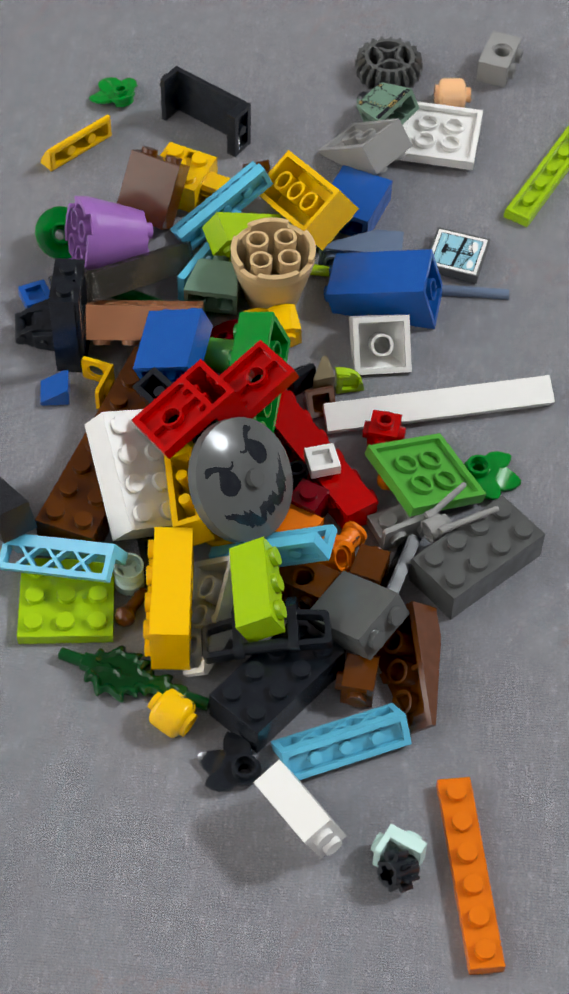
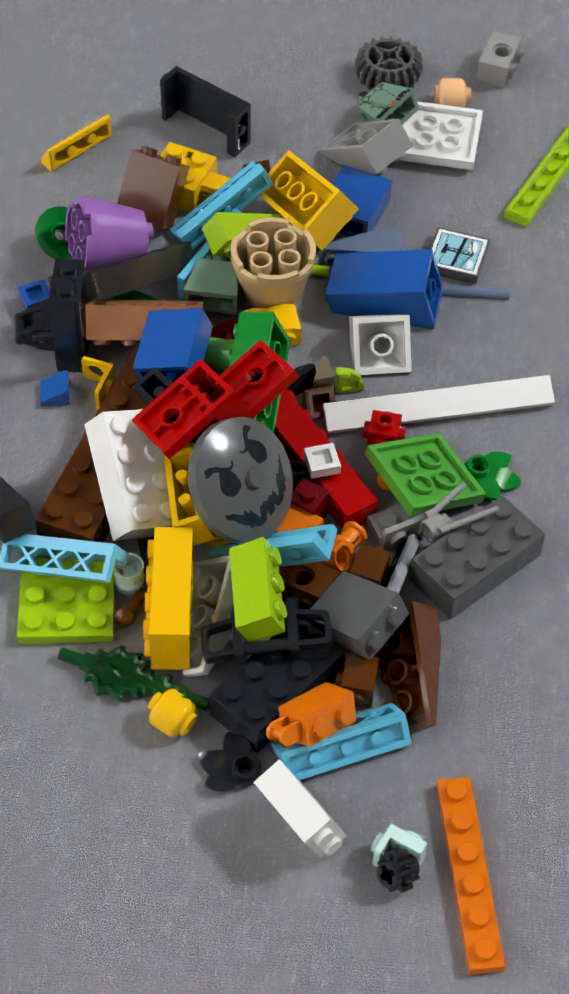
(115, 91): green plate -> none
(313, 716): none -> orange brick

